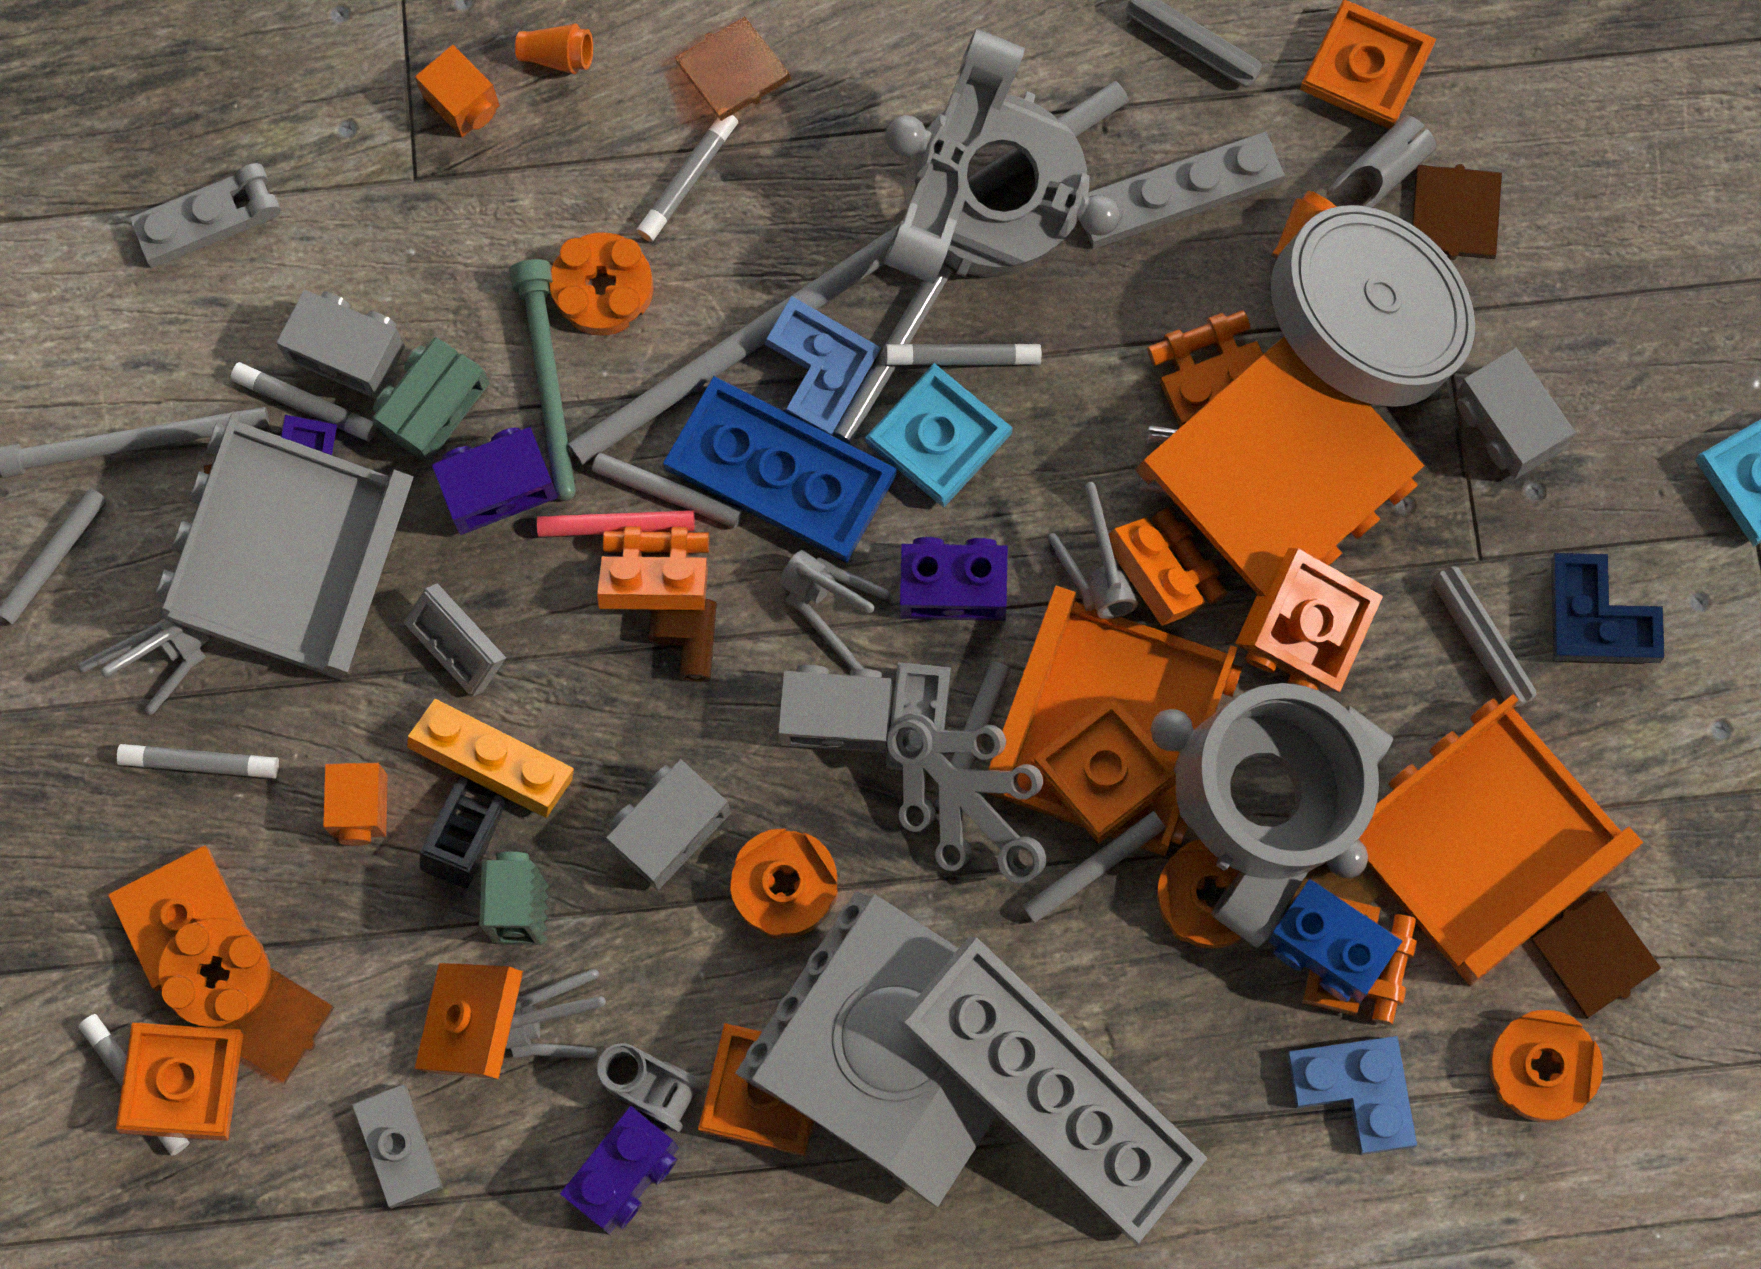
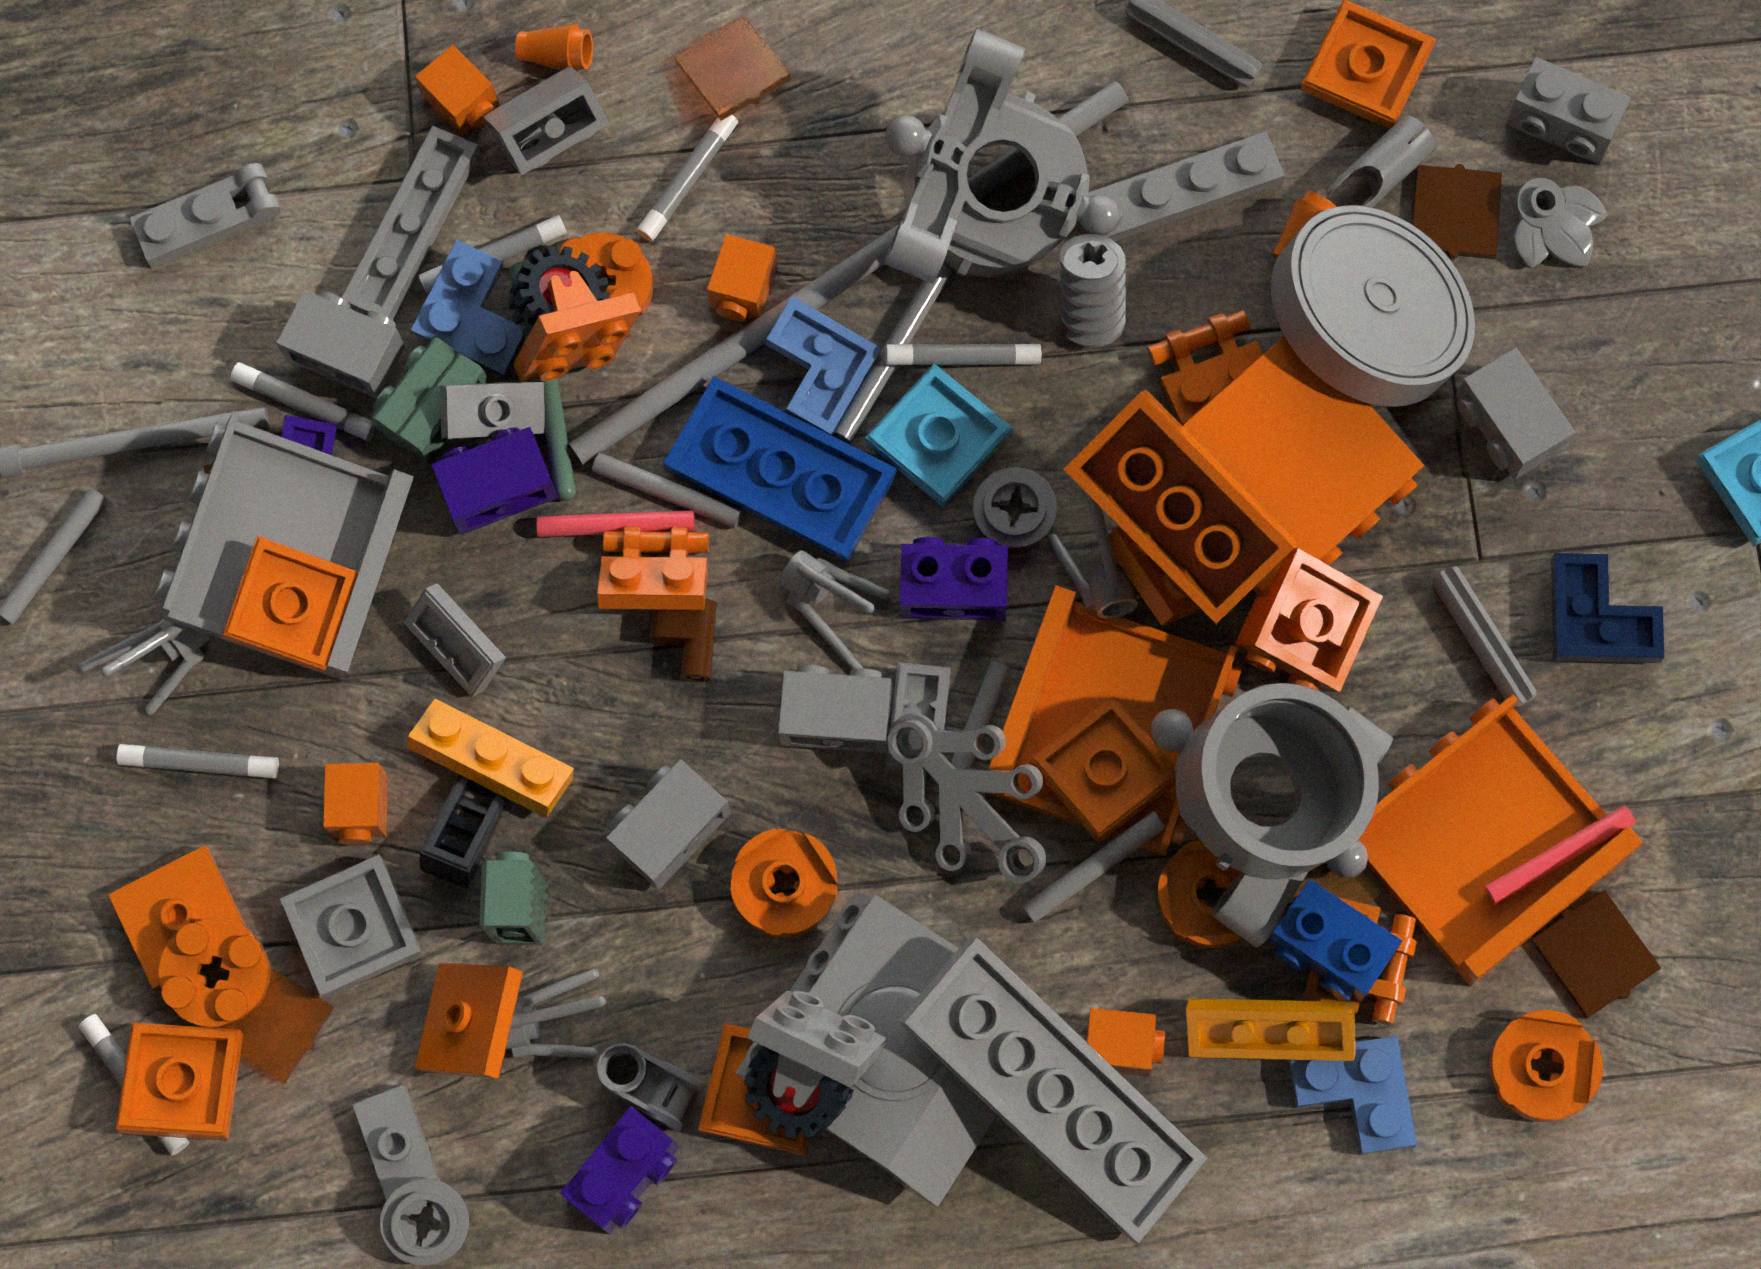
(289, 604): none -> orange plate
(351, 926): none -> light grey plate
(411, 223): none -> light grey plate
(439, 1241): none -> light grey gear
(457, 313): none -> medium blue plate
(490, 408): none -> light grey plate
(510, 246): none -> bar
(546, 120): none -> light grey brick
(567, 315): none -> orange plate
(742, 278): none -> orange brick
(807, 1062): none -> light grey plate
(1034, 495): none -> light grey gear
(1092, 290): none -> light grey piece
(1126, 1040): none -> orange brick
(1180, 506): none -> orange brick
(1271, 1029): none -> light orange plate
(1559, 855): none -> coral bar
(1560, 229): none -> light grey plate
(1567, 110): none -> light grey brick

